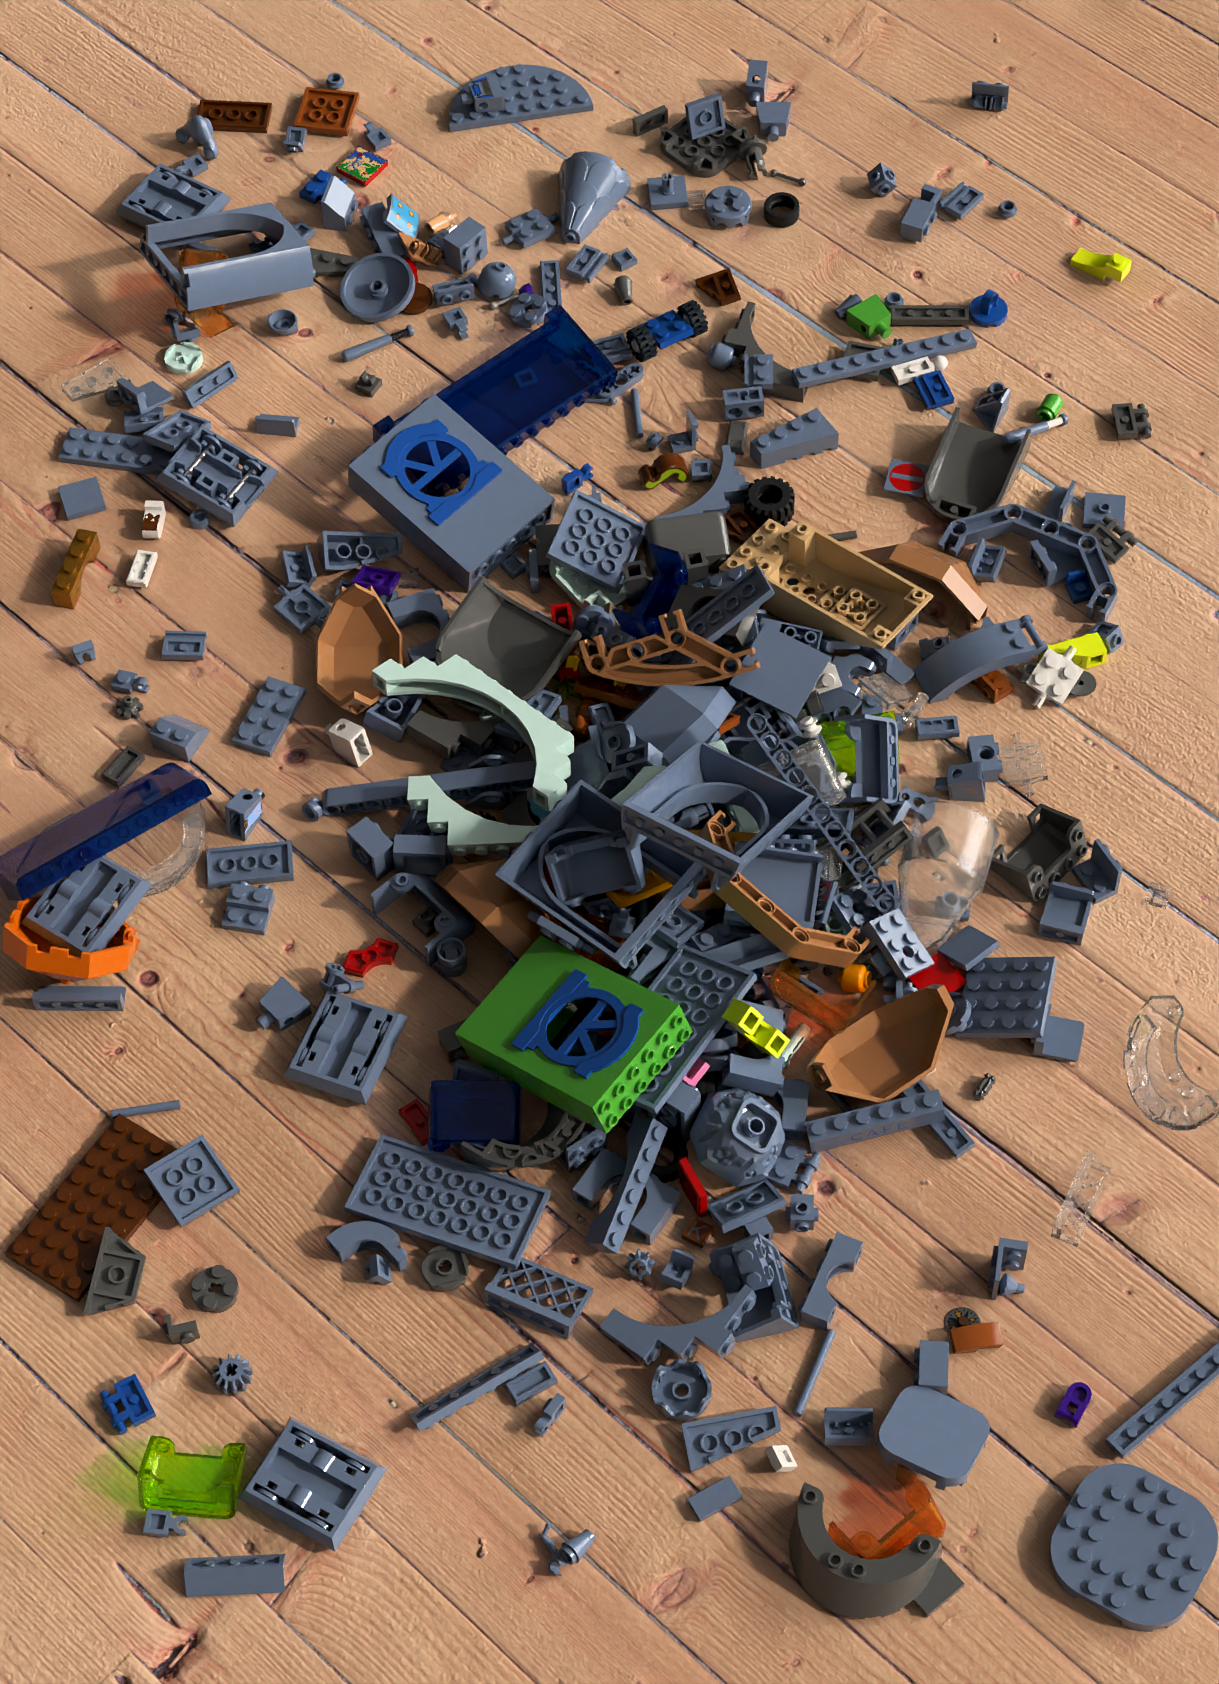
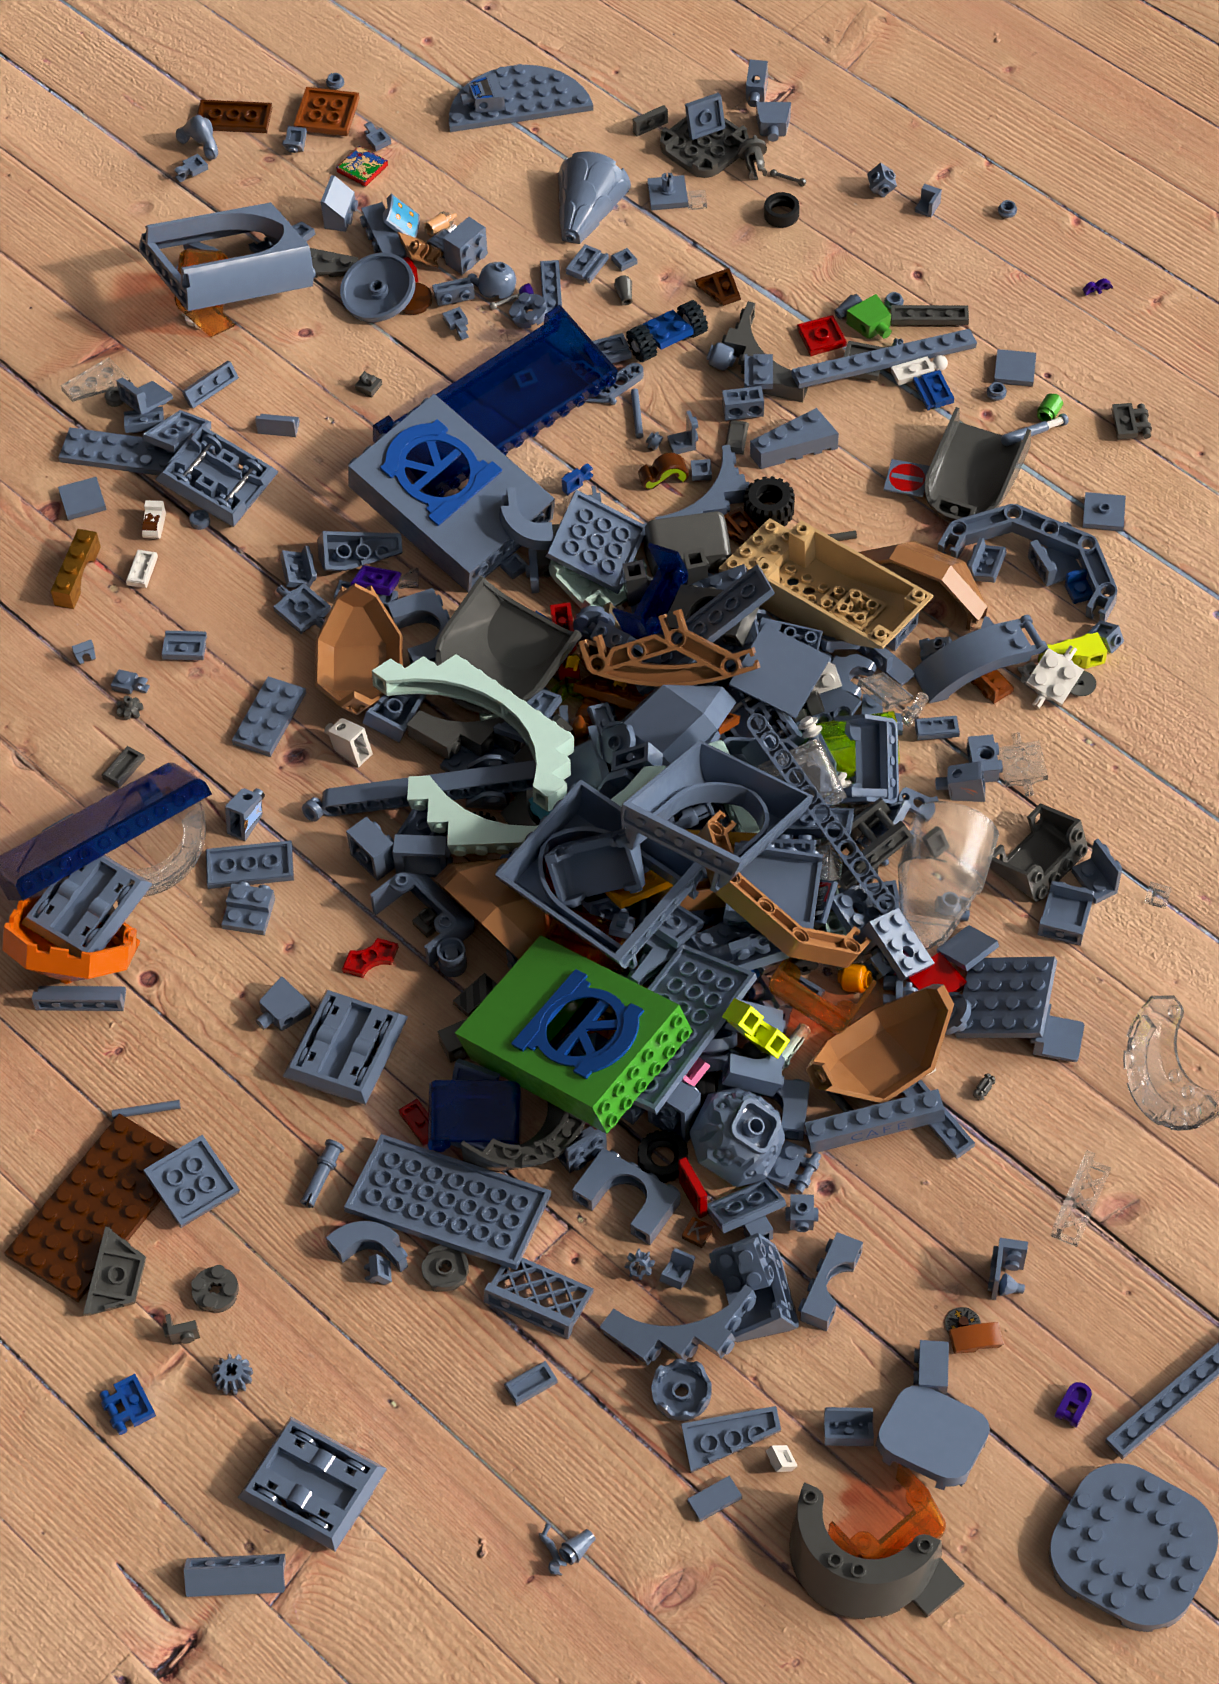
(160, 1523): sand blue plate -> none
(170, 197): sand blue piece -> none
(173, 314): sand blue plate -> none
(178, 736): sand blue slope -> none
(183, 358): light aqua tile -> none
(188, 334): sand blue bracket -> none
(191, 1482): clear neon green windscreen -> none
(283, 322): sand blue hat -> none
(316, 187): blue plate -> none
(325, 1163): none -> sand blue pin
(337, 982): sand blue piece -> none
(367, 347): sand blue piece -> none
(474, 994): none -> dark grey tile
(475, 1387): sand blue plate -> none
(522, 531): none -> sand blue arch
(530, 228): sand blue plate -> none
(552, 1410): sand blue plate -> none
(566, 939): sand blue plate -> none
(611, 1225): sand blue arch -> none
(729, 215): sand blue plate -> none
(745, 947): none -> sand blue plate
(814, 1372): sand blue bar -> none
(821, 335): none -> red tile
(865, 792): none -> sand blue tile
(918, 220): sand blue brick -> none
(961, 200): sand blue plate -> none
(988, 309): blue tile -> none
(992, 408): sand blue slope -> none
(994, 92): sand blue hinge -> none
(1015, 367): none -> sand blue tile
(1059, 502): sand blue panel -> none
(1099, 285): none -> dark purple piece
(1101, 265): neon yellow slope -> none
(1111, 546): dark grey plate -> none

